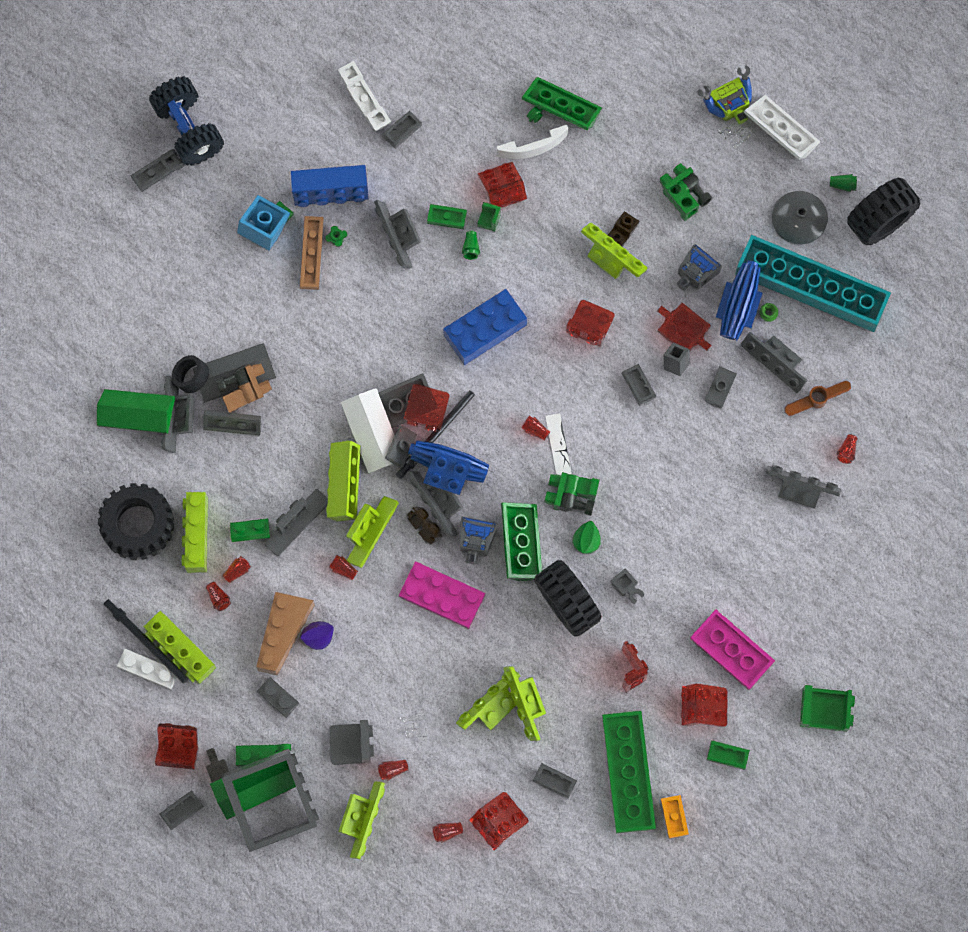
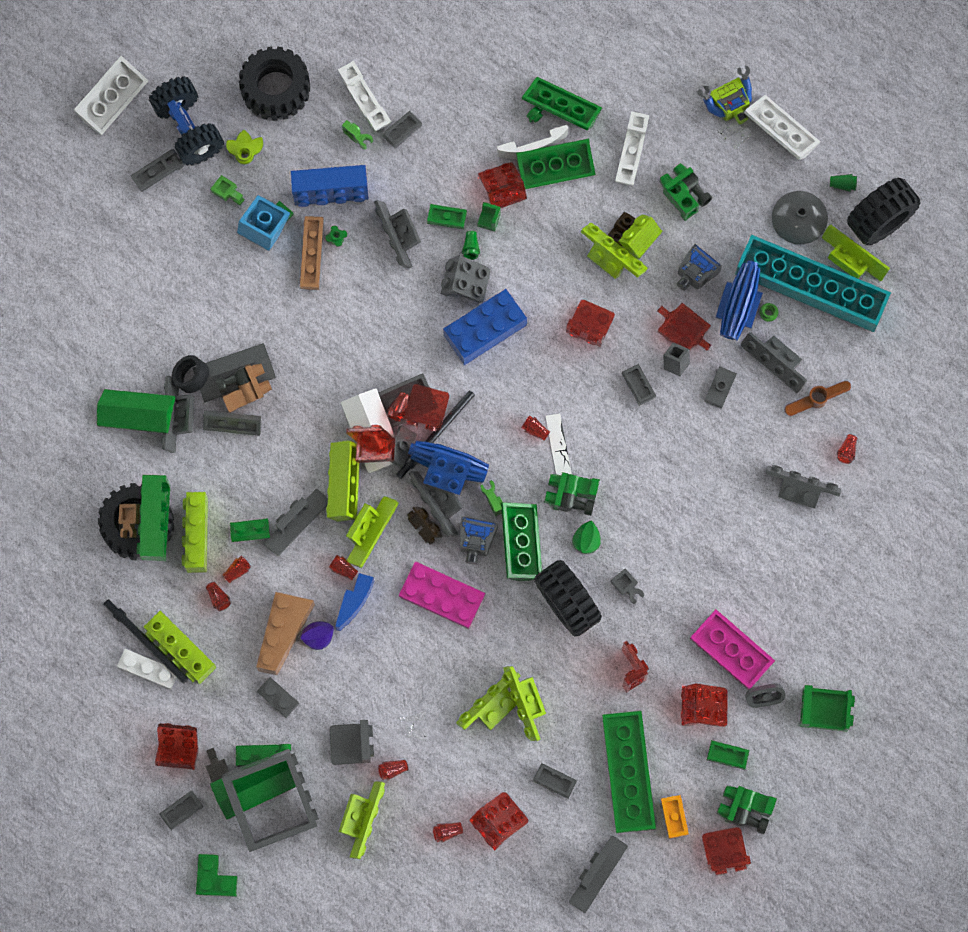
(110, 95): none -> white slope
(128, 517): none -> medium nougat plate
(154, 517): none -> green wedge
(209, 881): none -> green plate
(225, 188): none -> bright green plate
(244, 145): none -> lime plate
(268, 62): none -> black tyre
(354, 600): none -> blue slope
(355, 135): none -> bright green plate
(373, 444): none -> clear red bracket
(397, 409): none -> clear red cone
(465, 278): none -> dark grey bracket
(494, 502): none -> bright green plate
(556, 163): none -> green slope
(594, 878): none -> dark grey bracket
(632, 148): none -> white slope
(640, 235): none -> lime brick
(725, 851): none -> clear red bracket
(742, 804): none -> green hips
(765, 696): none -> dark grey plate
(853, 257): none -> lime bracket

